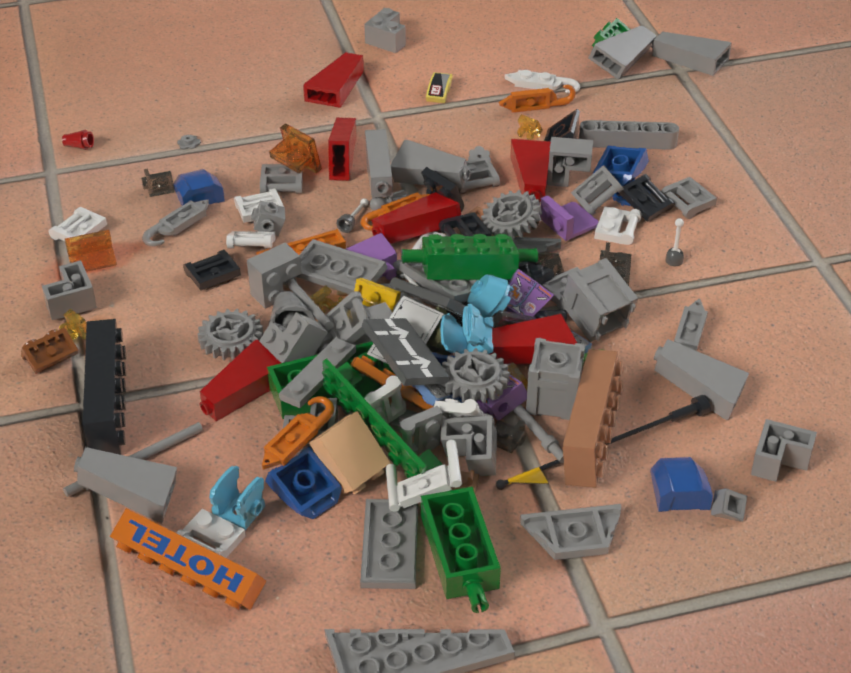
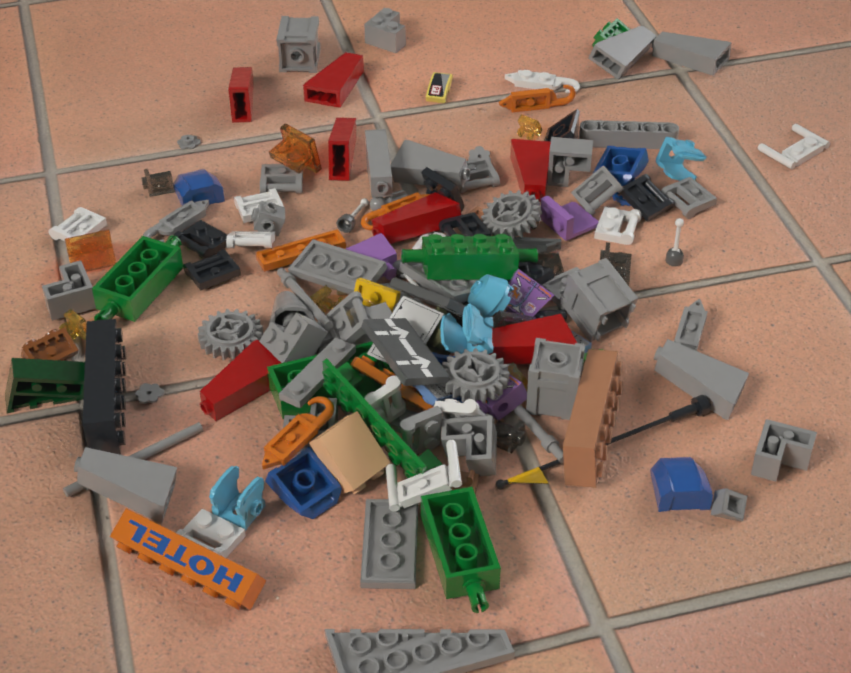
(43, 381): none -> dark green wedge
(81, 139): red cone -> none
(138, 278): none -> green brick
(149, 393): none -> light grey plant
(209, 238): none -> black plate
(241, 94): none -> red slope
(269, 272): light grey brick -> none
(298, 44): none -> light grey container
(574, 531): light grey wing -> none
(673, 165): none -> medium azure piece
(800, 151): none -> white plate

